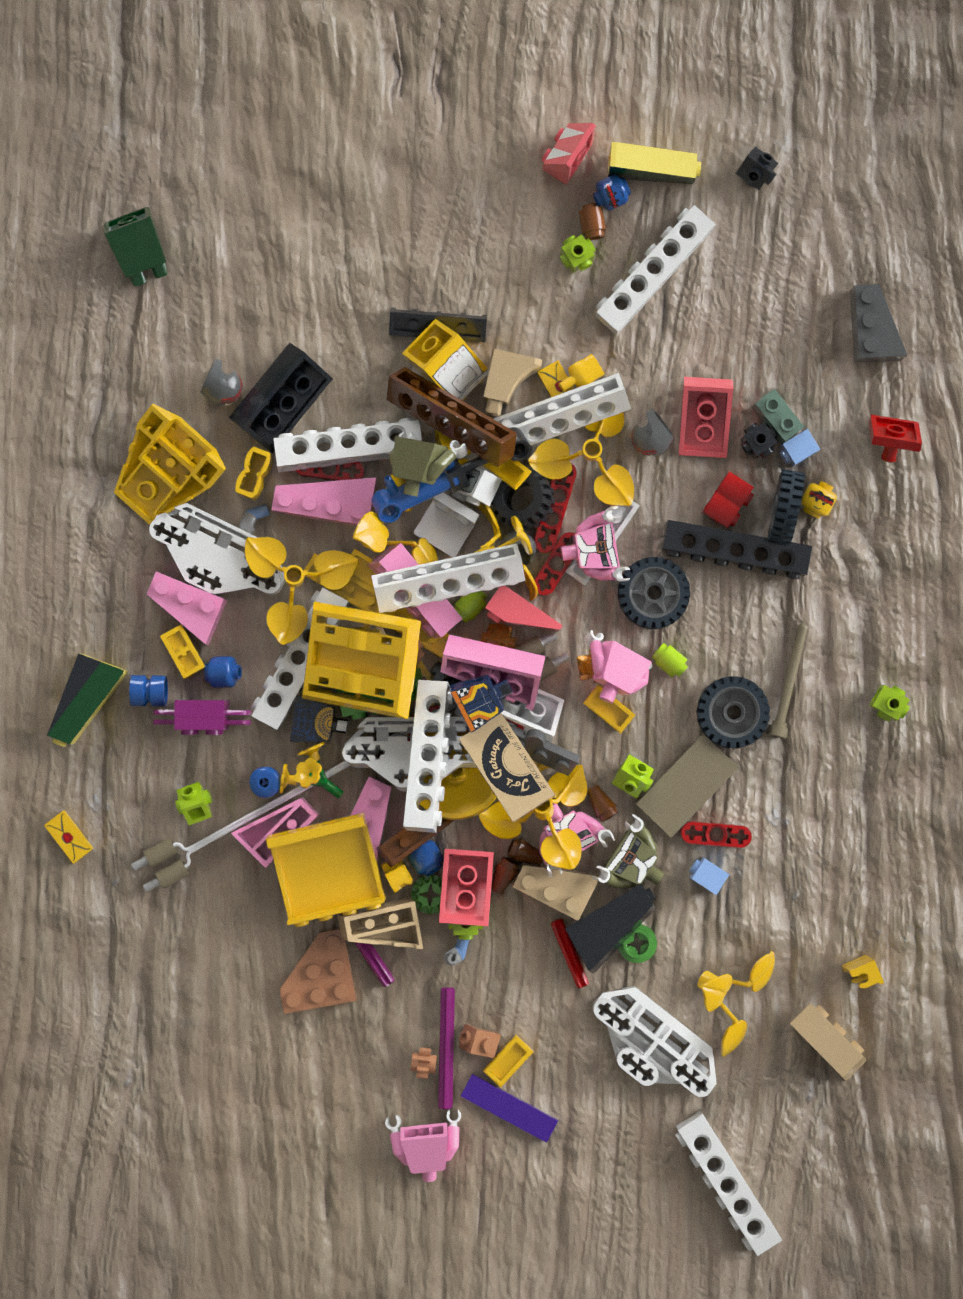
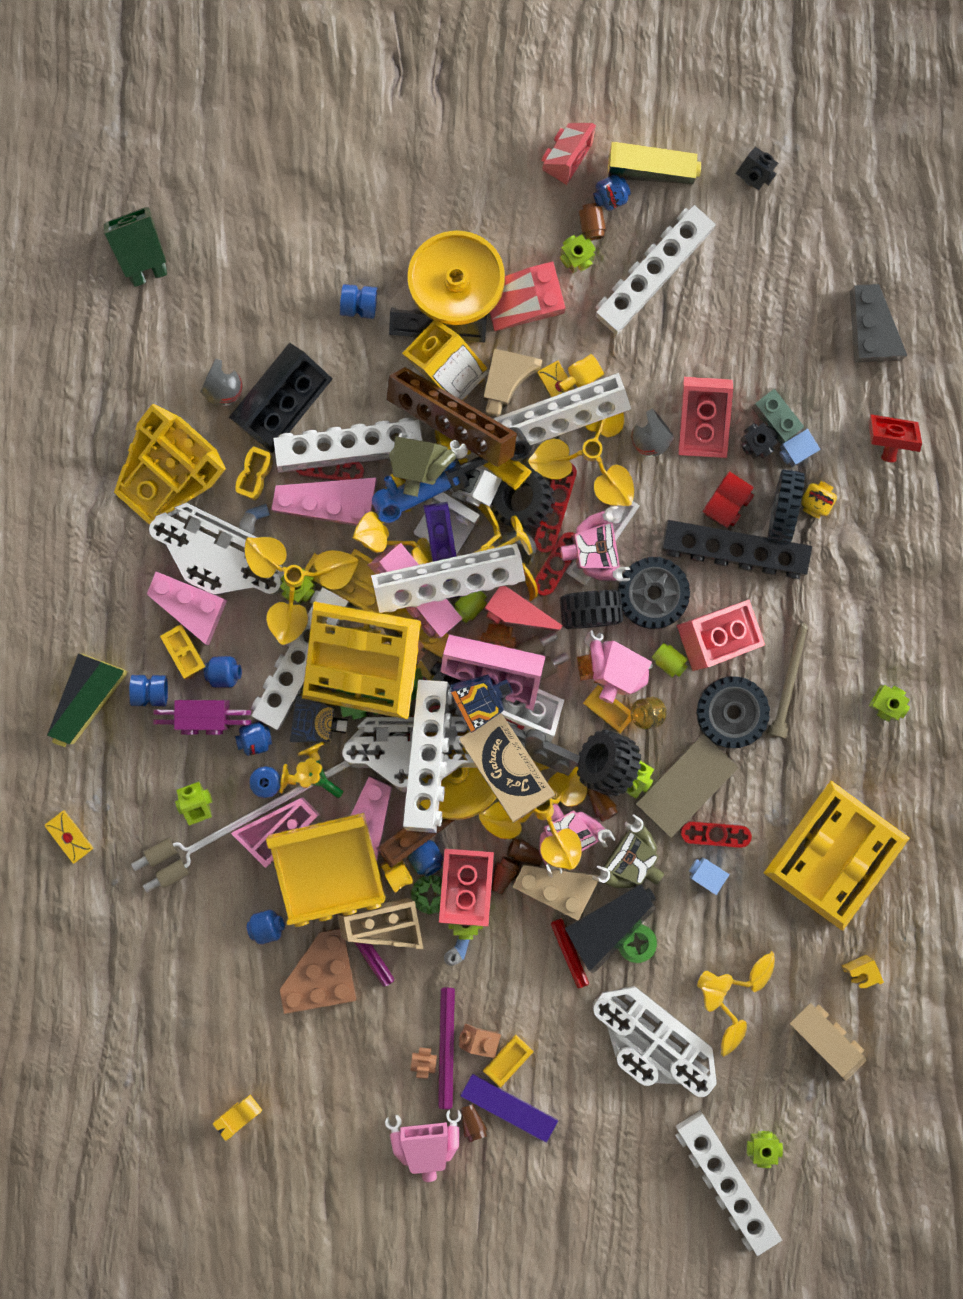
(236, 1117): none -> yellow leg
(253, 739): none -> blue head
(265, 927): none -> blue head
(303, 594): none -> lime brick
(358, 301): none -> blue wheel
(440, 532): none -> dark purple tile
(456, 277): none -> yellow dish
(472, 1124): none -> reddish brown cone
(528, 297): none -> coral slope
(591, 609): none -> black tyre
(608, 763): none -> black tyre
(648, 713): none -> clear yellow head
(720, 635): none -> coral slope
(763, 1140): none -> lime brick
(837, 856): none -> yellow piece

